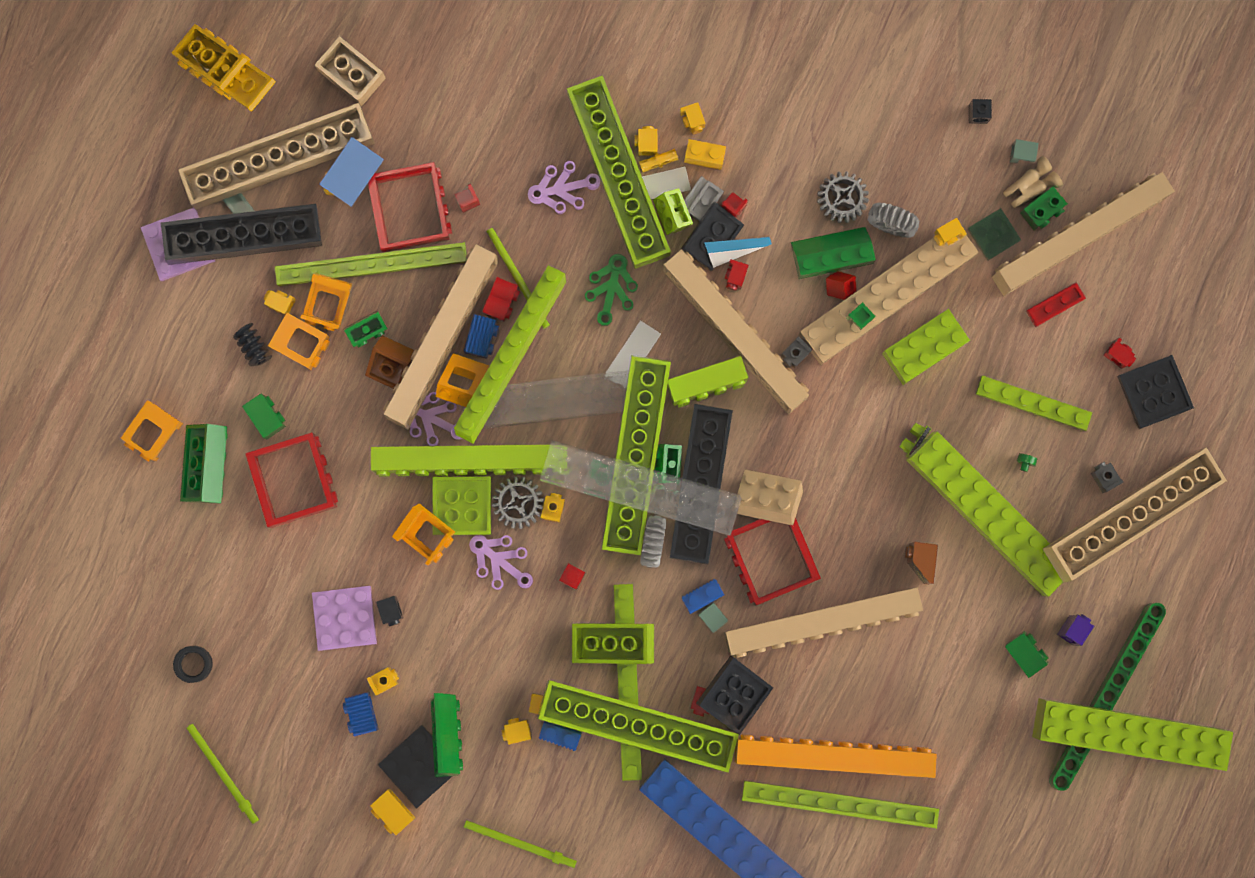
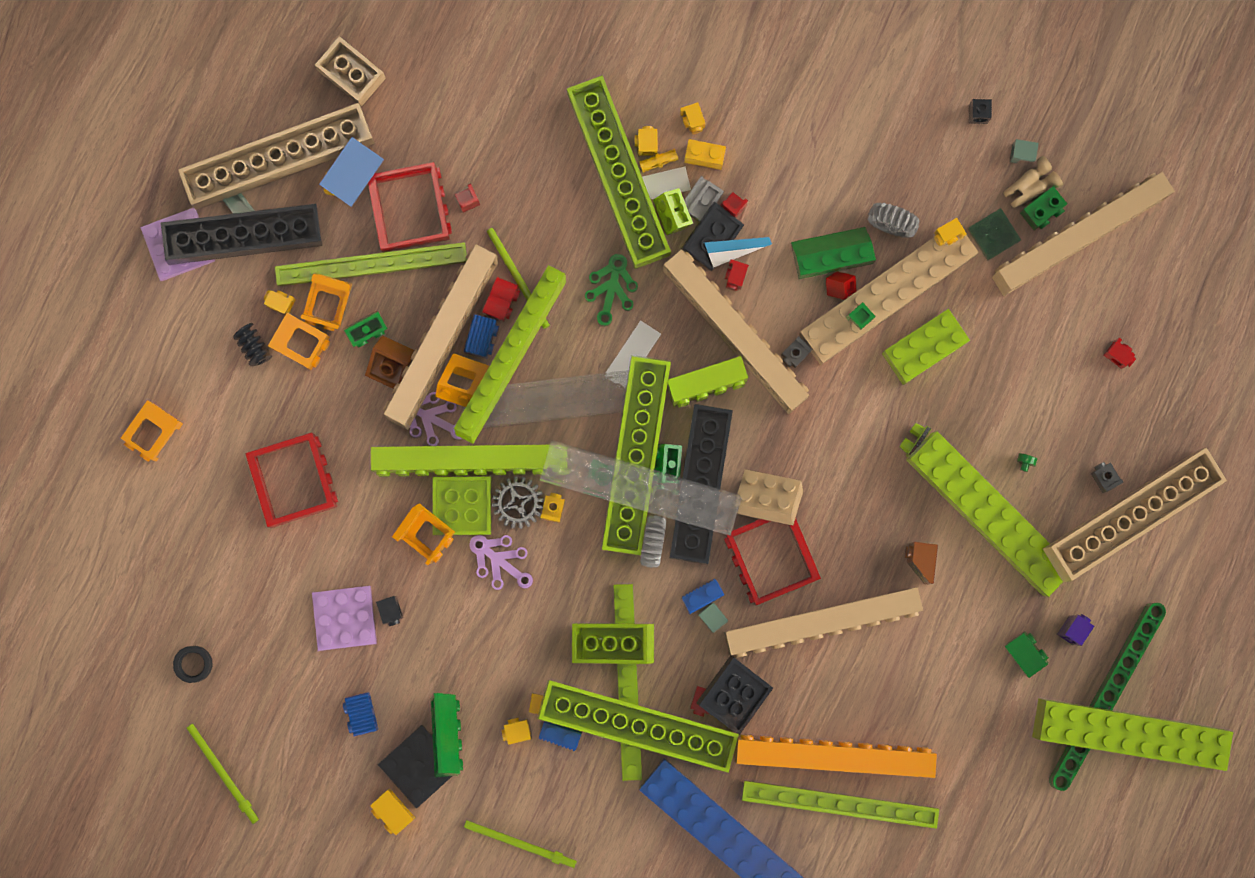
(203, 463): green slope -> none
(222, 67): yellow wedge -> none
(264, 415): green brick -> none
(377, 686): yellow brick -> none
(560, 188): lavender plant -> none
(572, 576): red brick -> none
(848, 202): light grey gear -> none
(1033, 403): lime plate -> none
(1055, 304): red tile -> none
(1155, 392): black plate -> none

